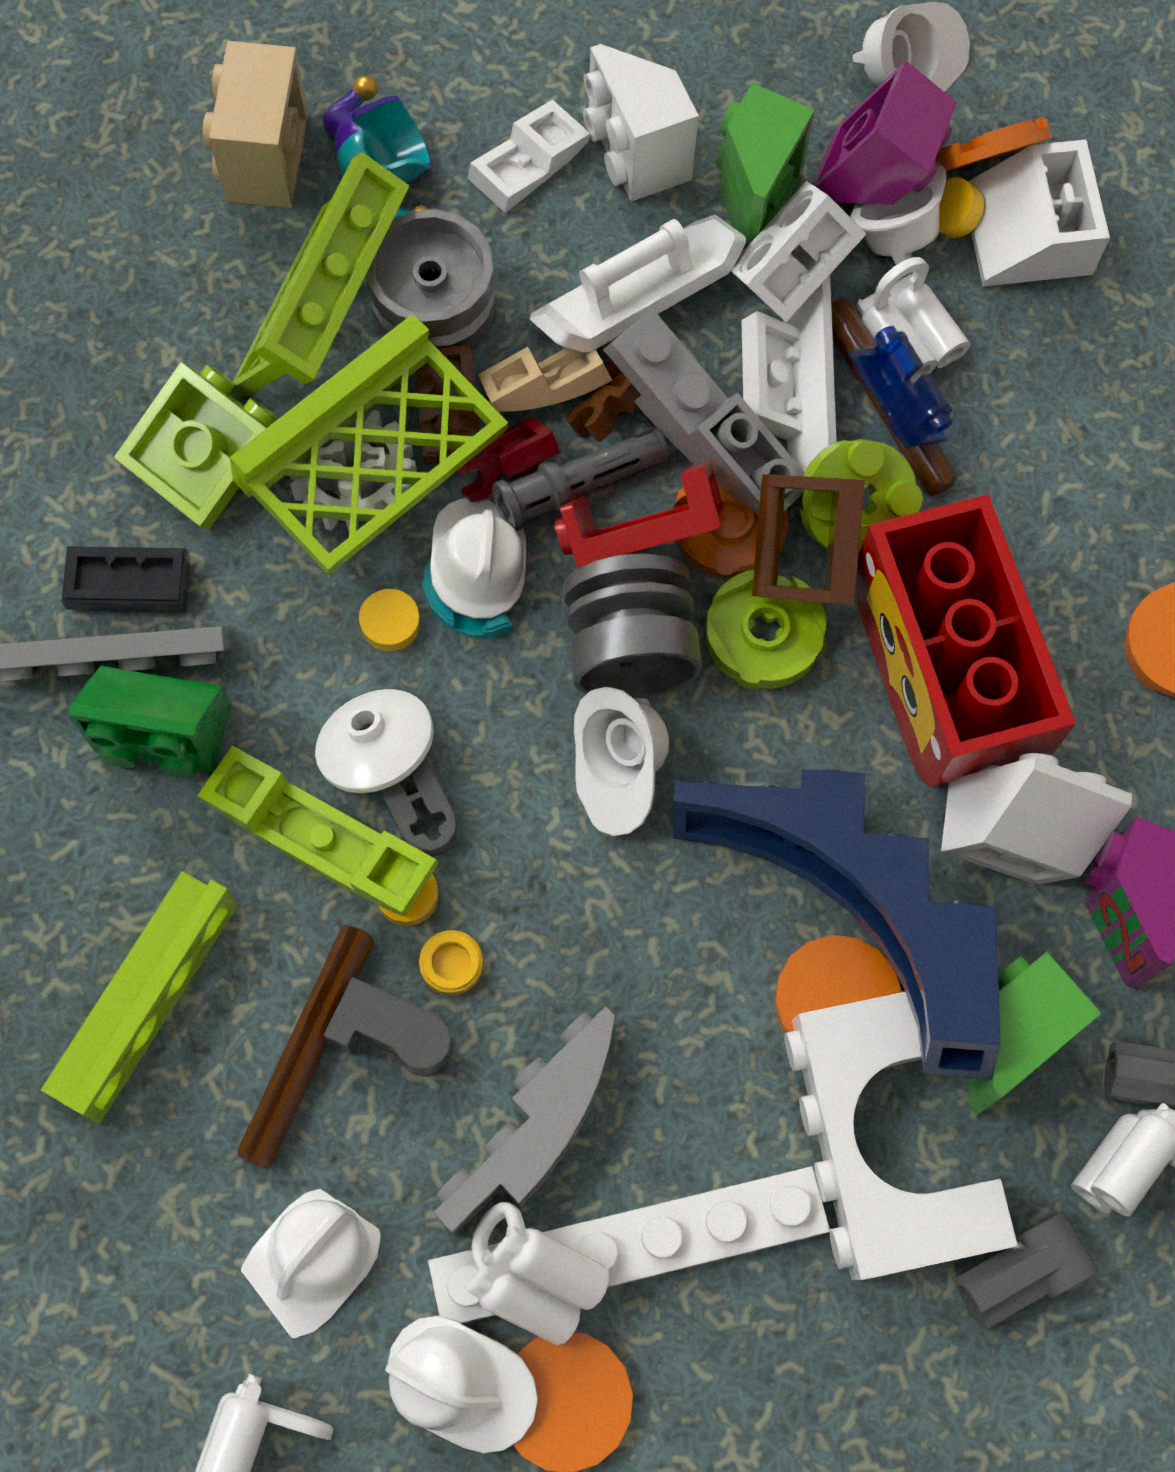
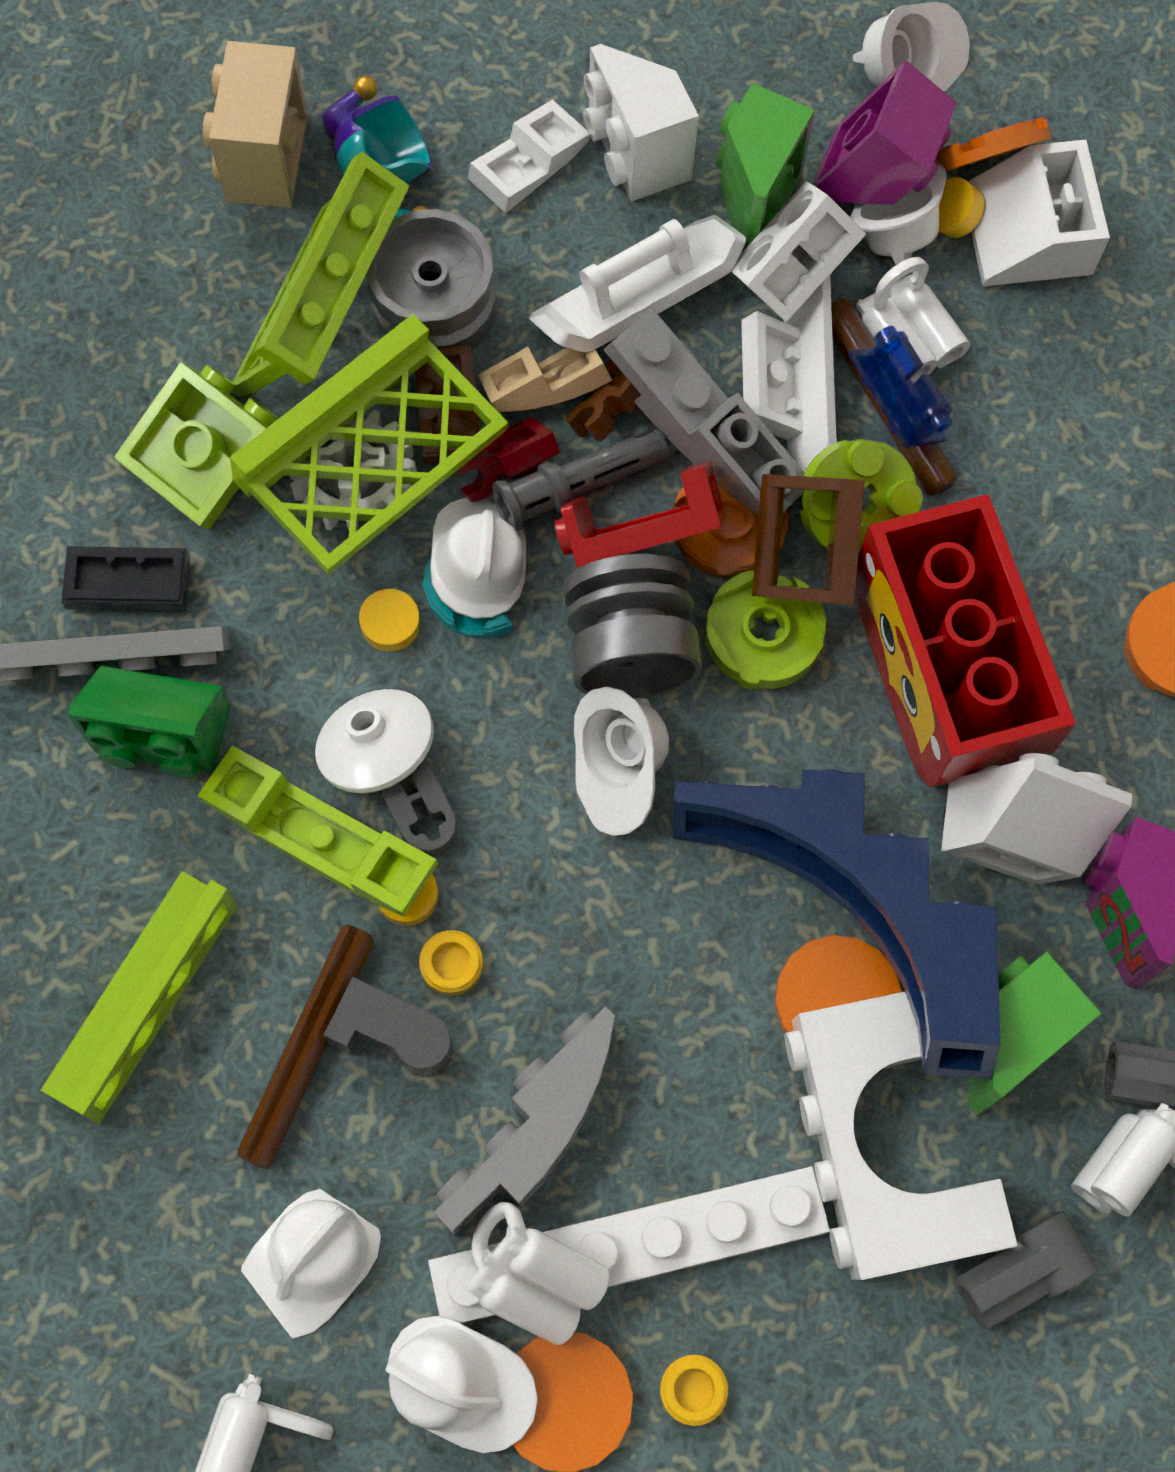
(693, 1390): none -> yellow tile

